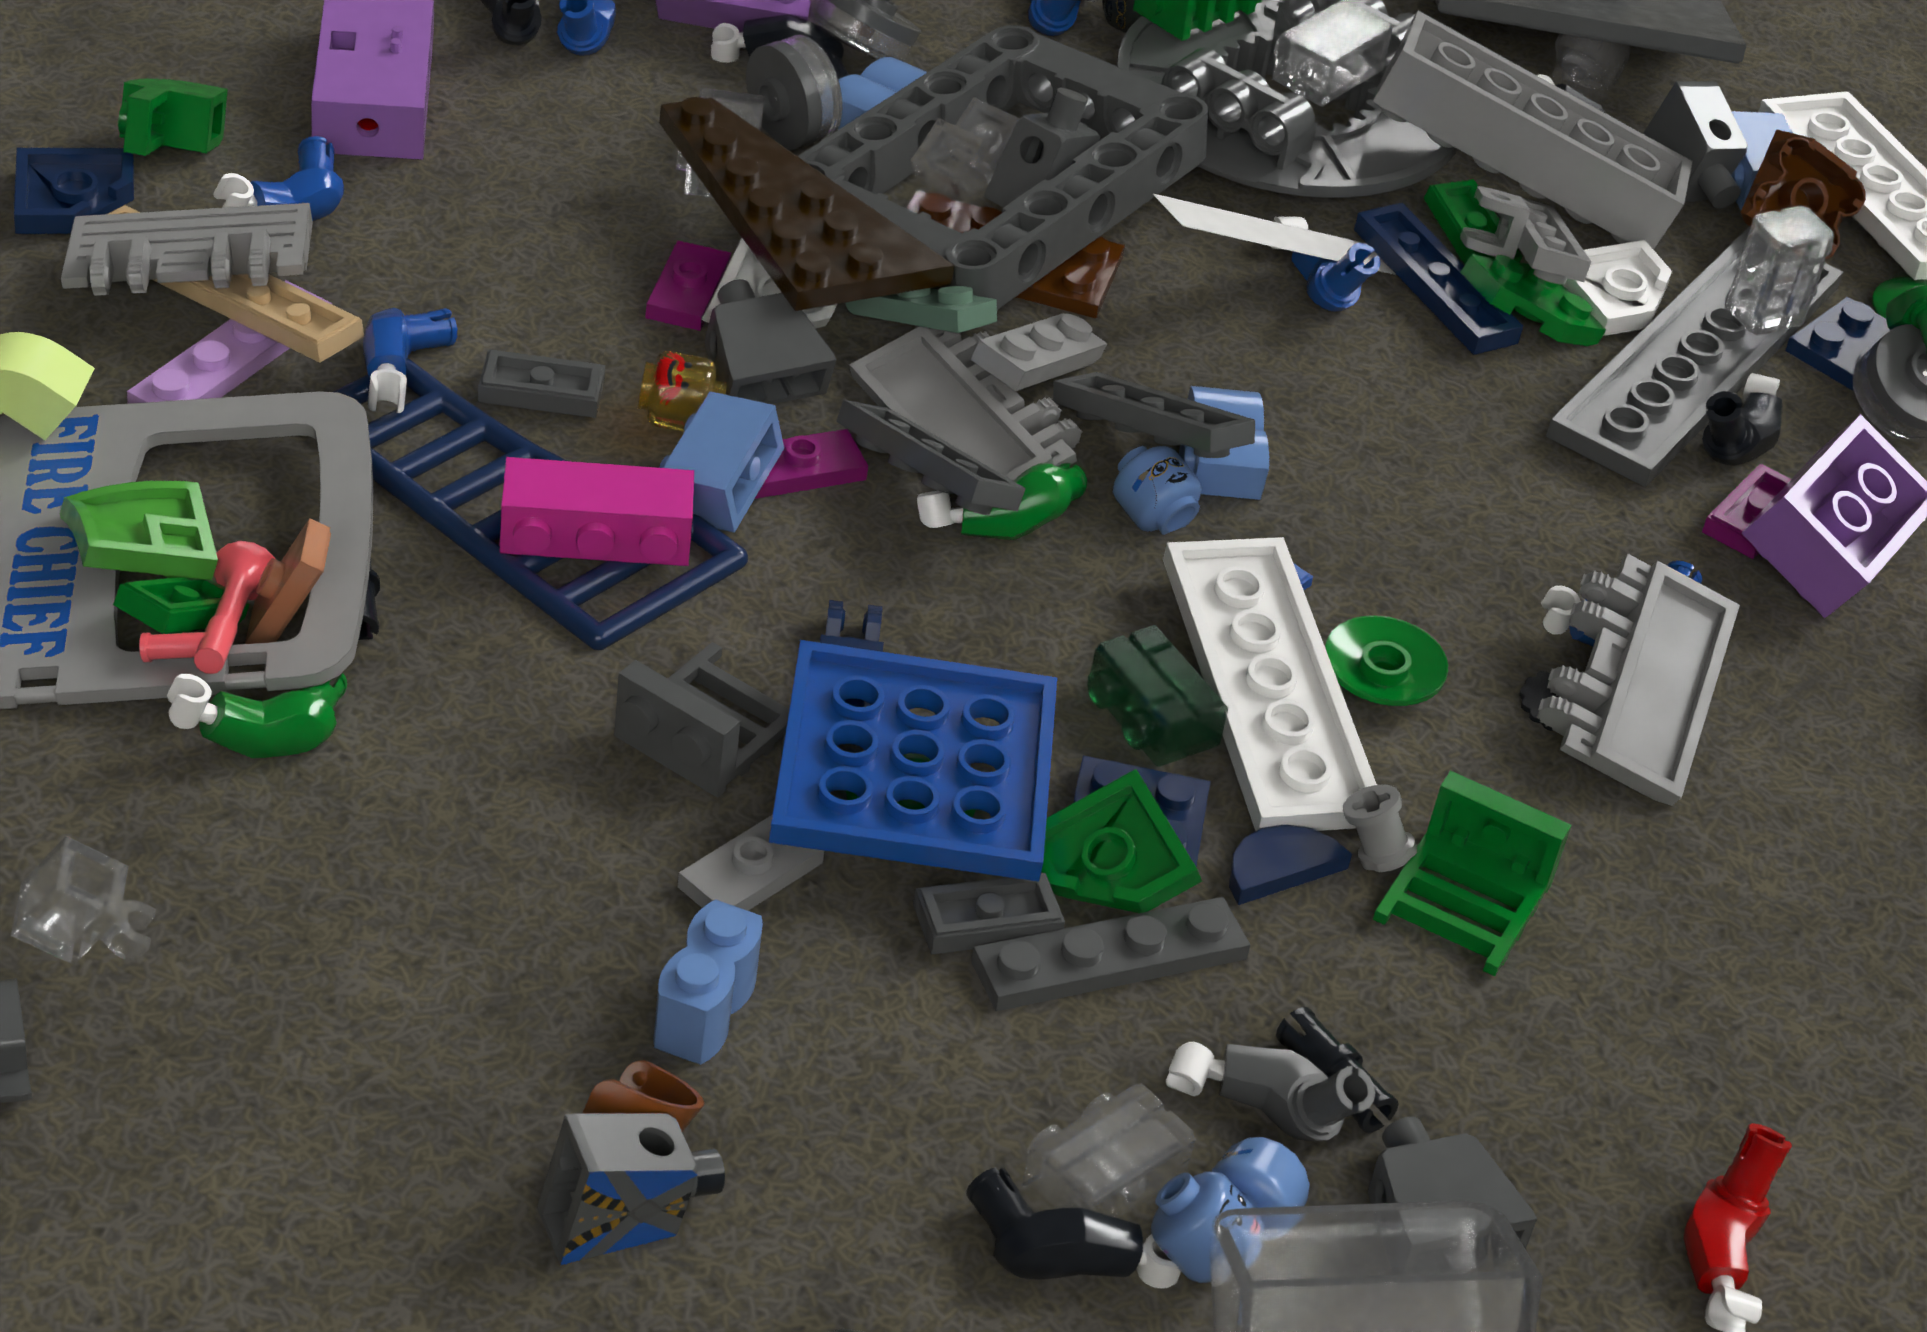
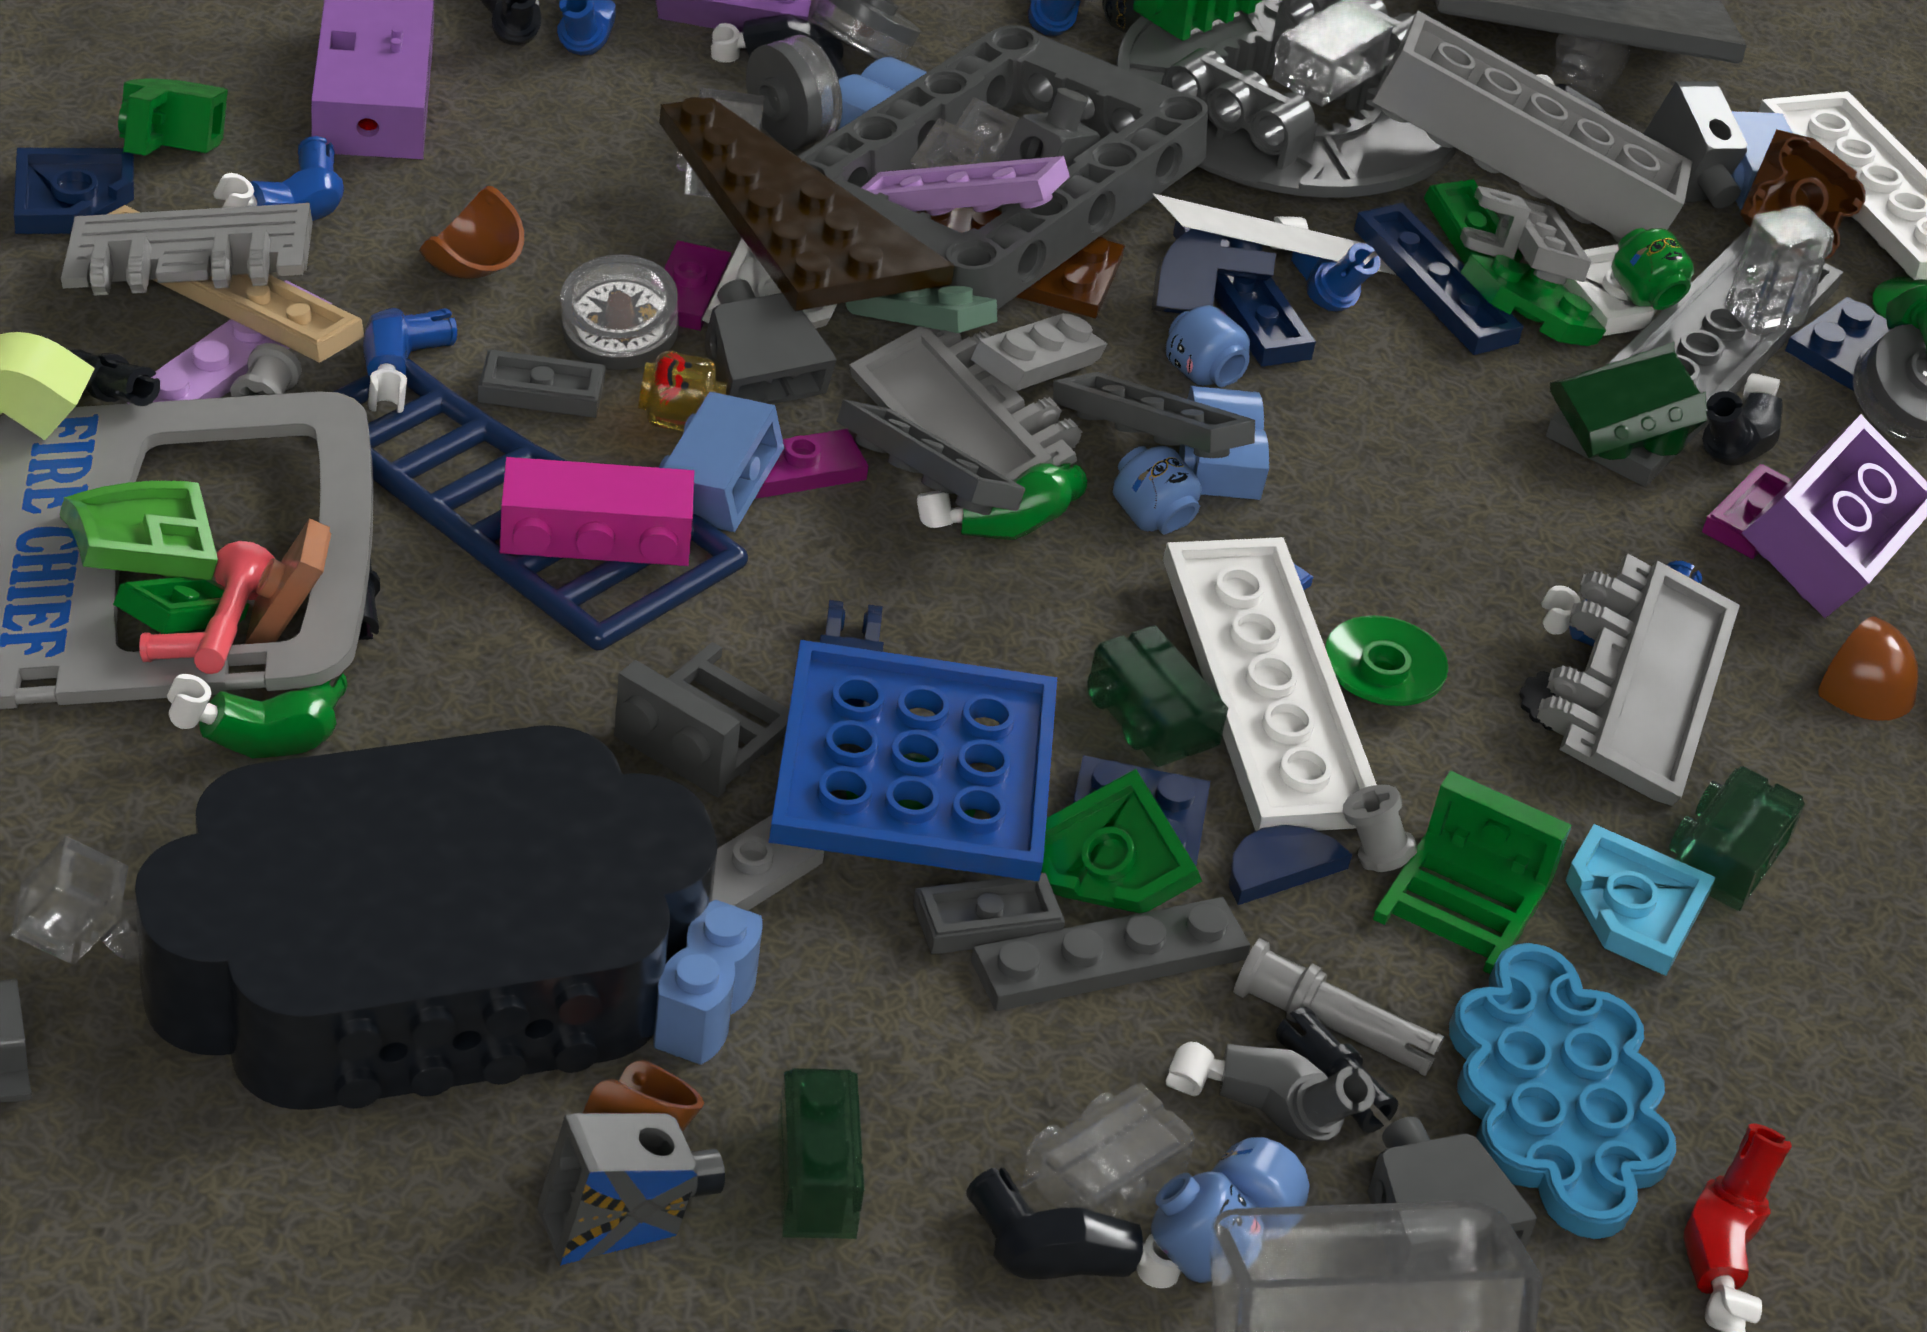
(118, 380): none -> black pin
(270, 371): none -> light grey bush
(421, 915): none -> black brick
(479, 239): none -> dark orange helmet
(619, 311): none -> clear piece
(820, 1154): none -> clear green brick
(973, 185): none -> lavender plate
(1191, 266): none -> dark blue brick
(1208, 346): none -> medium blue head
(1264, 314): none -> dark blue plate
(1295, 986): none -> light grey pin
(1562, 1089): none -> dark azure plate
(1632, 405): none -> dark green slope
(1637, 897): none -> medium azure plate
(1652, 268): none -> green head
(1738, 833): none -> clear green brick
(1873, 673): none -> dark orange helmet

